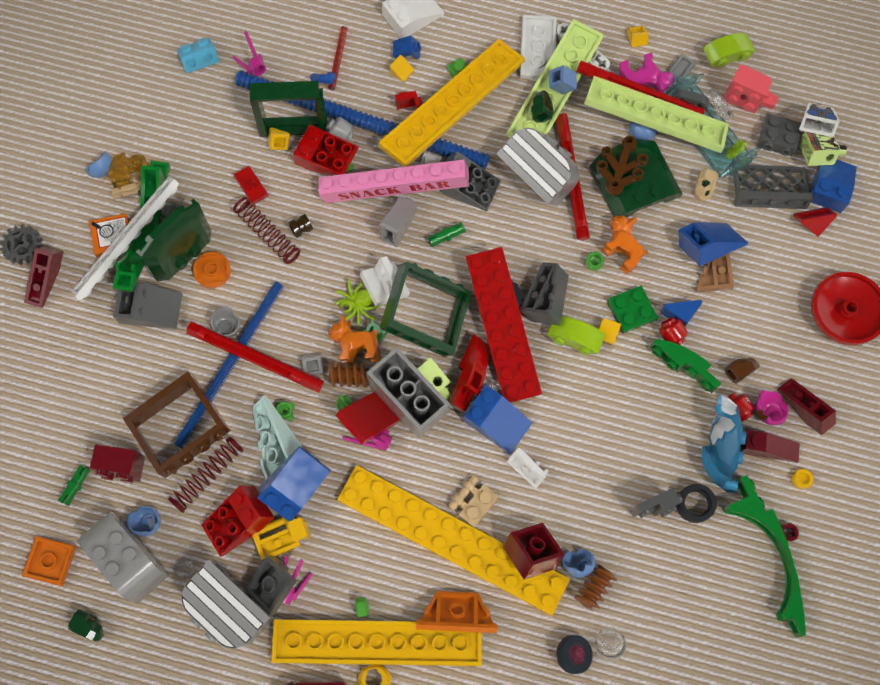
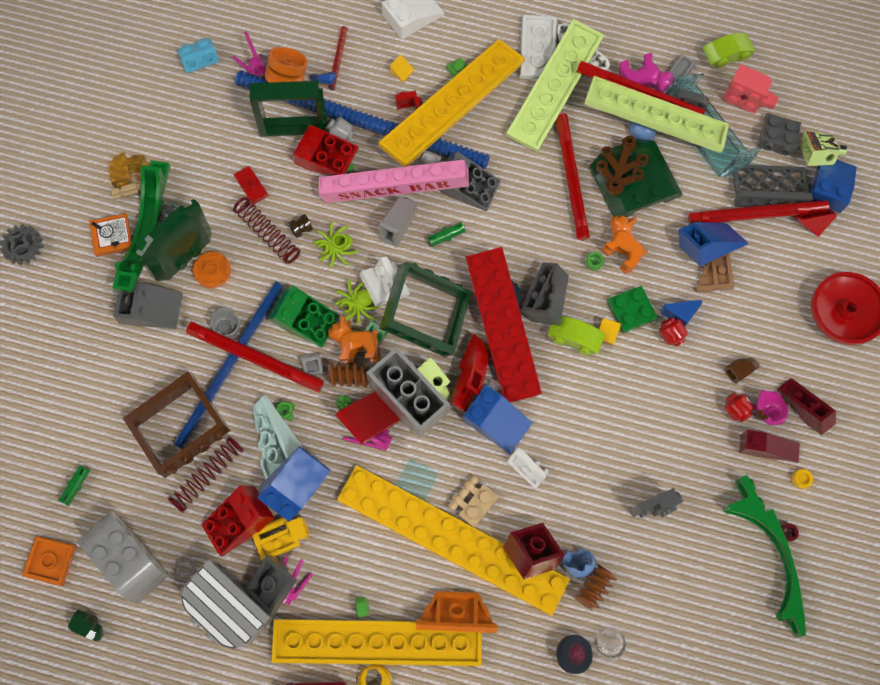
(42, 275): dark red slope -> none
(100, 167): medium blue hair -> none
(117, 463): dark red brick -> none
(121, 243): white plate -> none
(144, 521): medium blue hair -> none
(278, 139): yellow slope -> none
(285, 65): none -> orange wheel
(303, 316): none -> green slope
(335, 244): none -> lime animal
(406, 47): blue bracket -> none
(417, 479): none -> clear light blue piece
(541, 164): light grey brick -> none
(542, 107): dark green rock -> none
(562, 79): medium blue brick -> none
(638, 36): yellow slope -> none
(681, 357): green slope -> none
(705, 184): tan rock -> none
(707, 493): black tyre -> none
(723, 108): clear plate -> none
(726, 437): dark azure animal -> none
(735, 149): lime plant -> none
(759, 212): none -> red piece
(819, 120): white torso -> none

